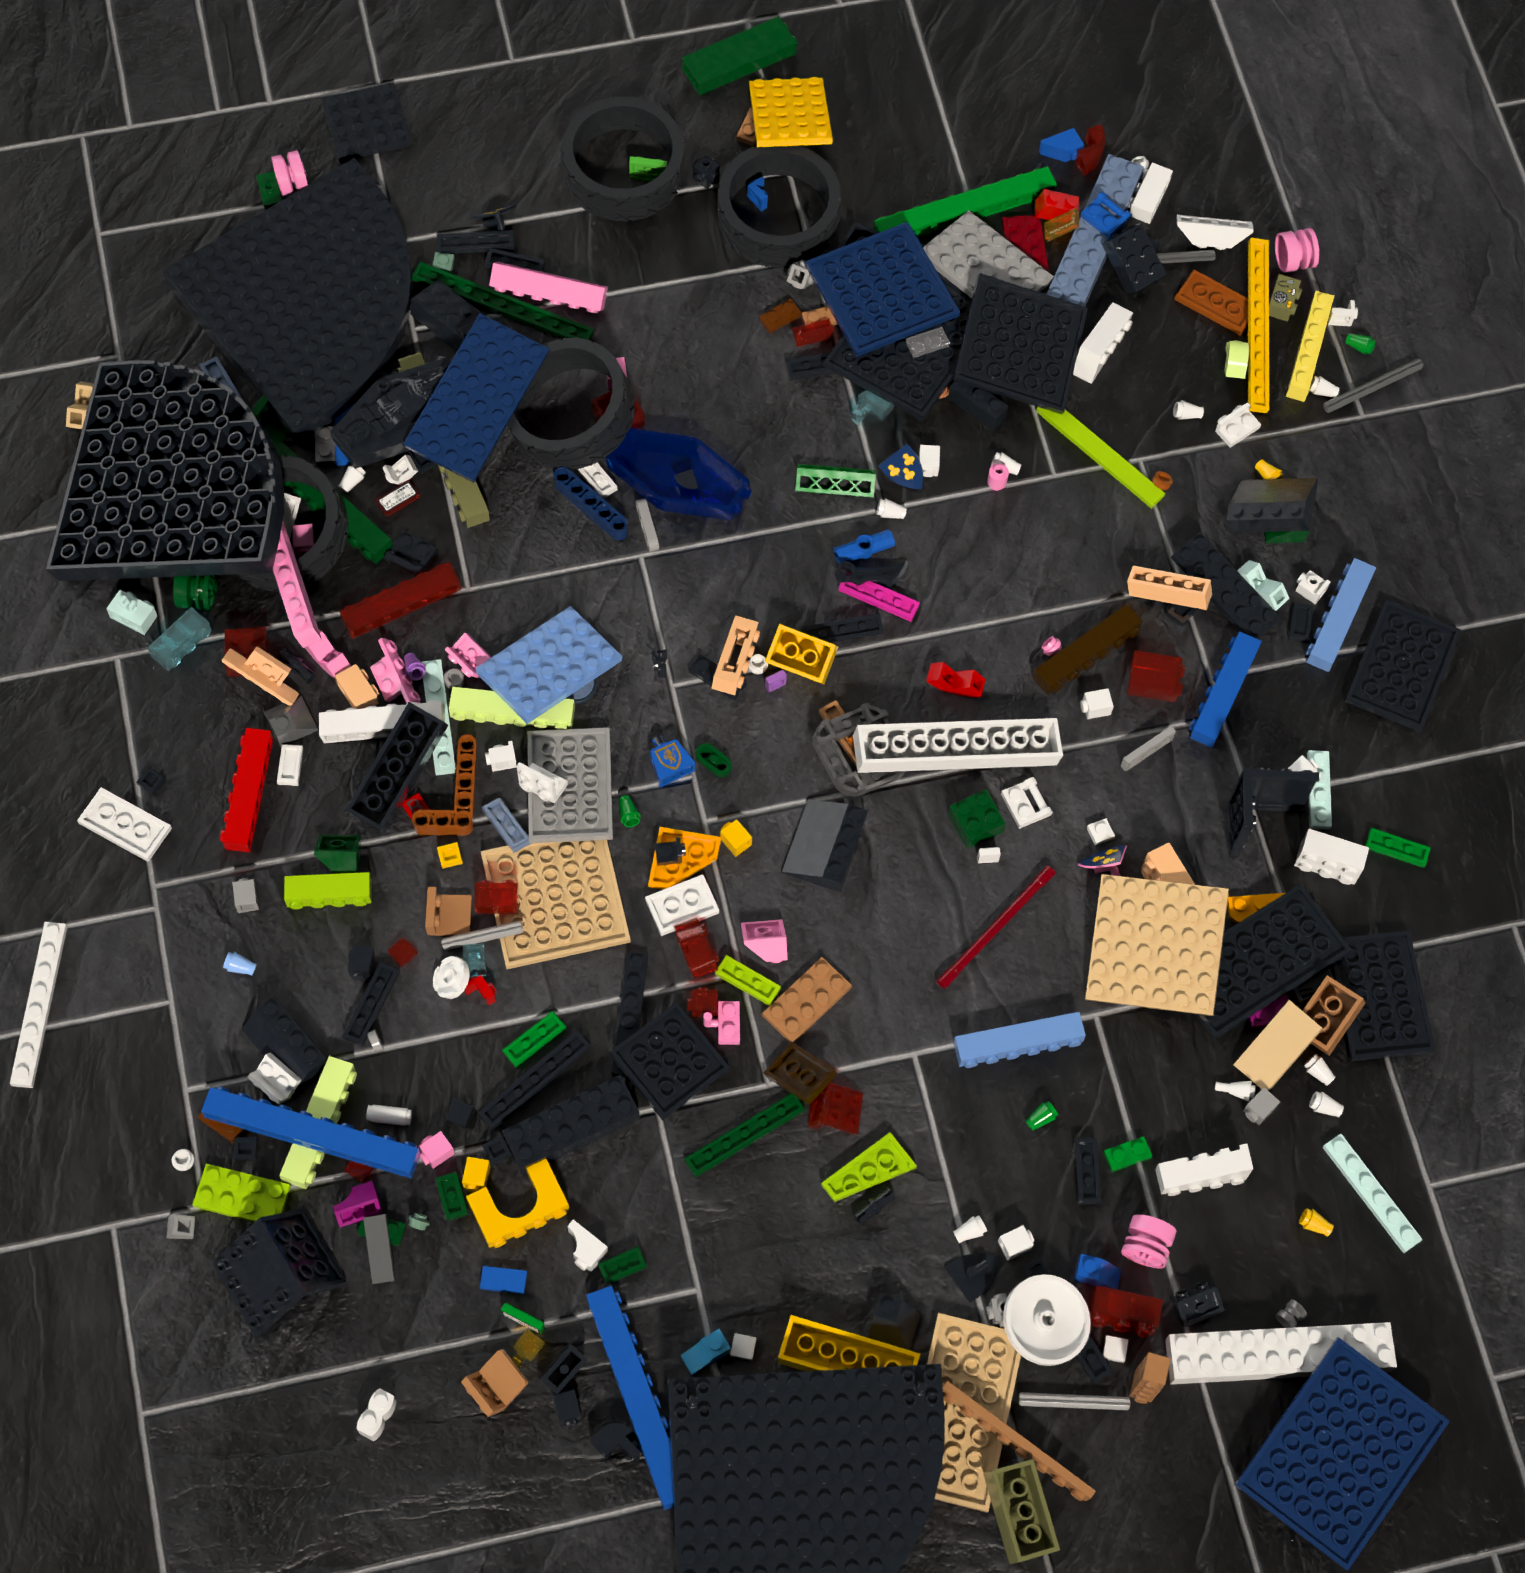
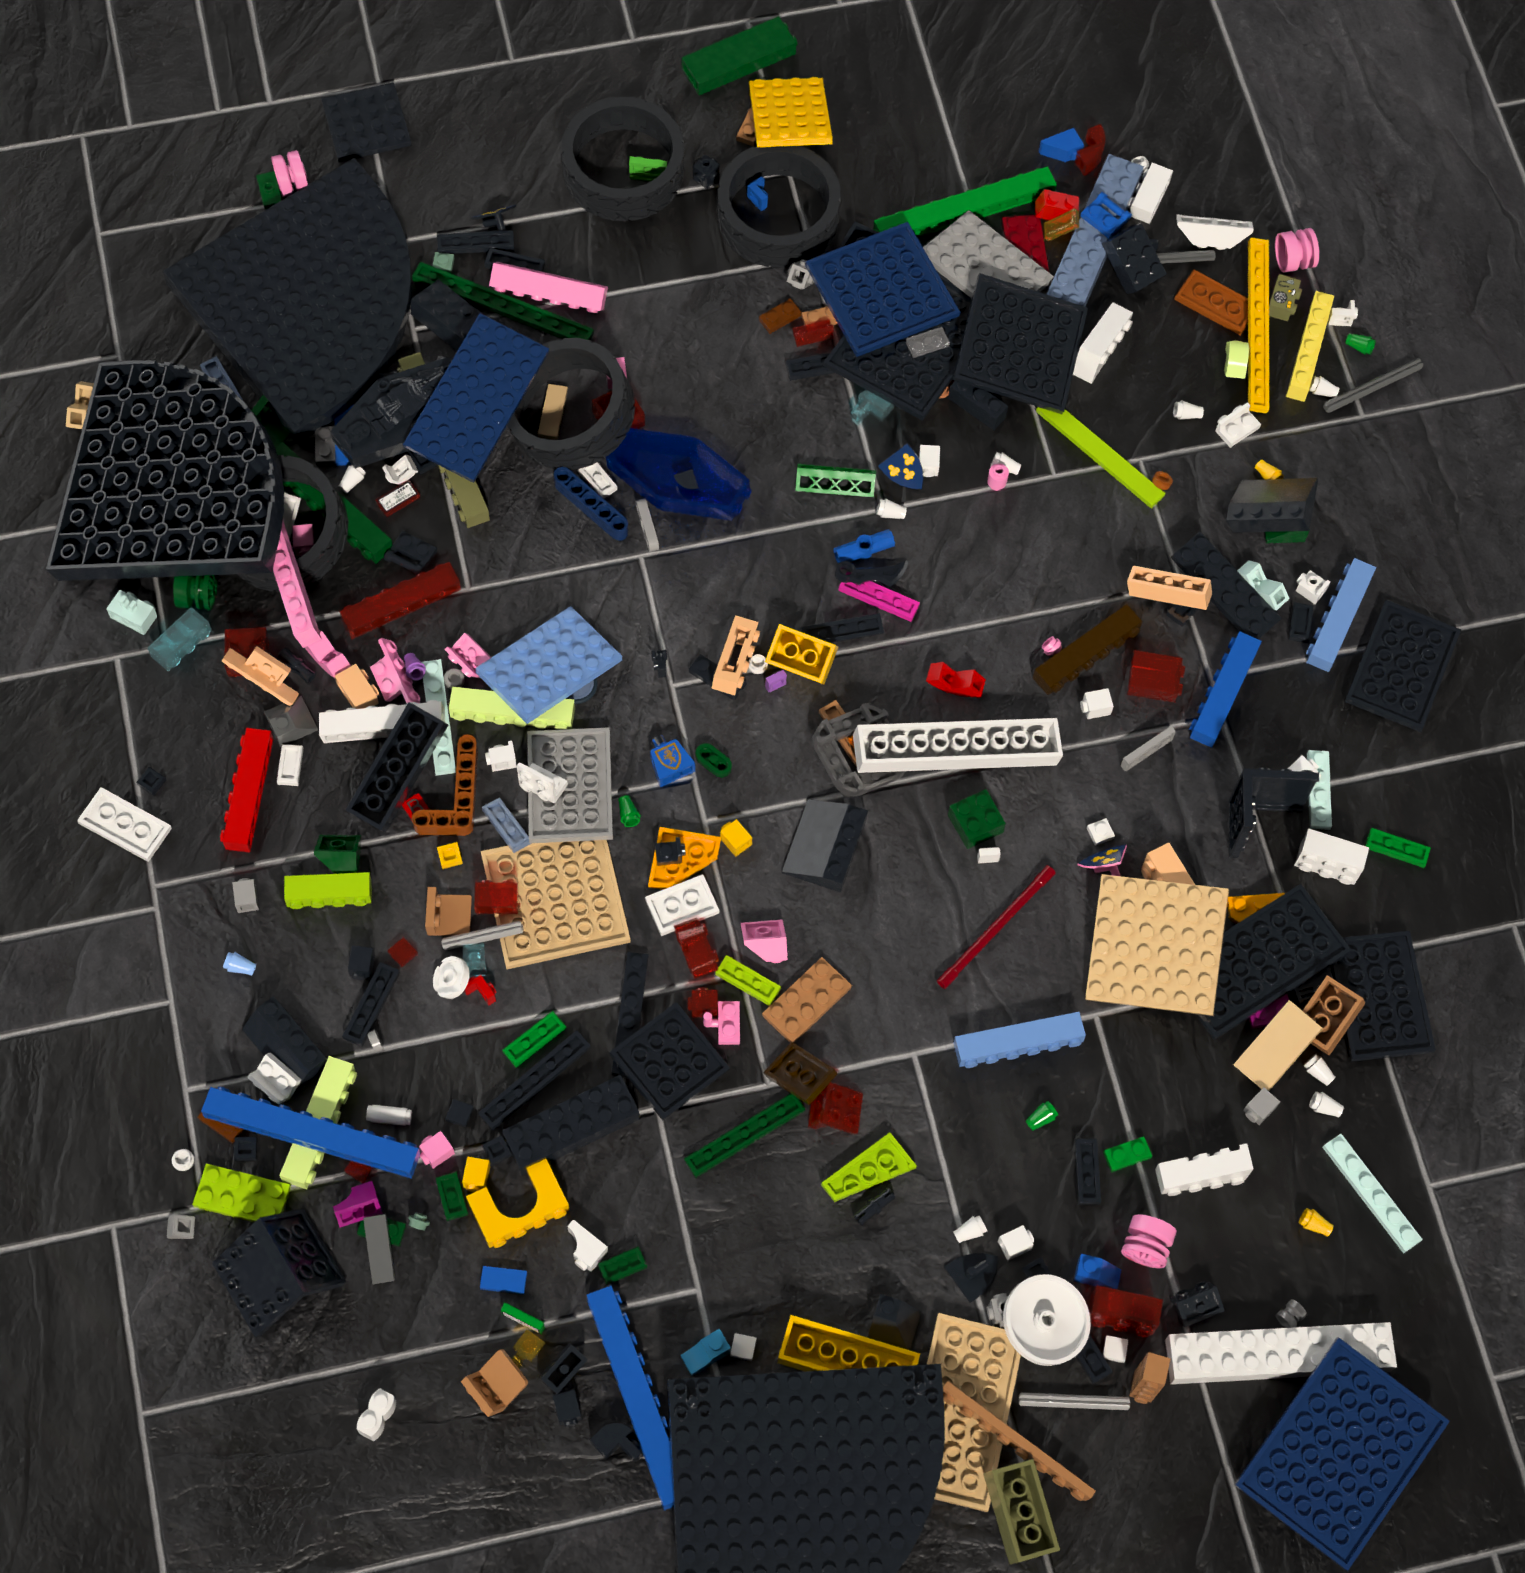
(38, 1005): white plate -> none
(552, 412): none -> tan tile
(1020, 805): white plate -> none
(1242, 1090): white cone -> none

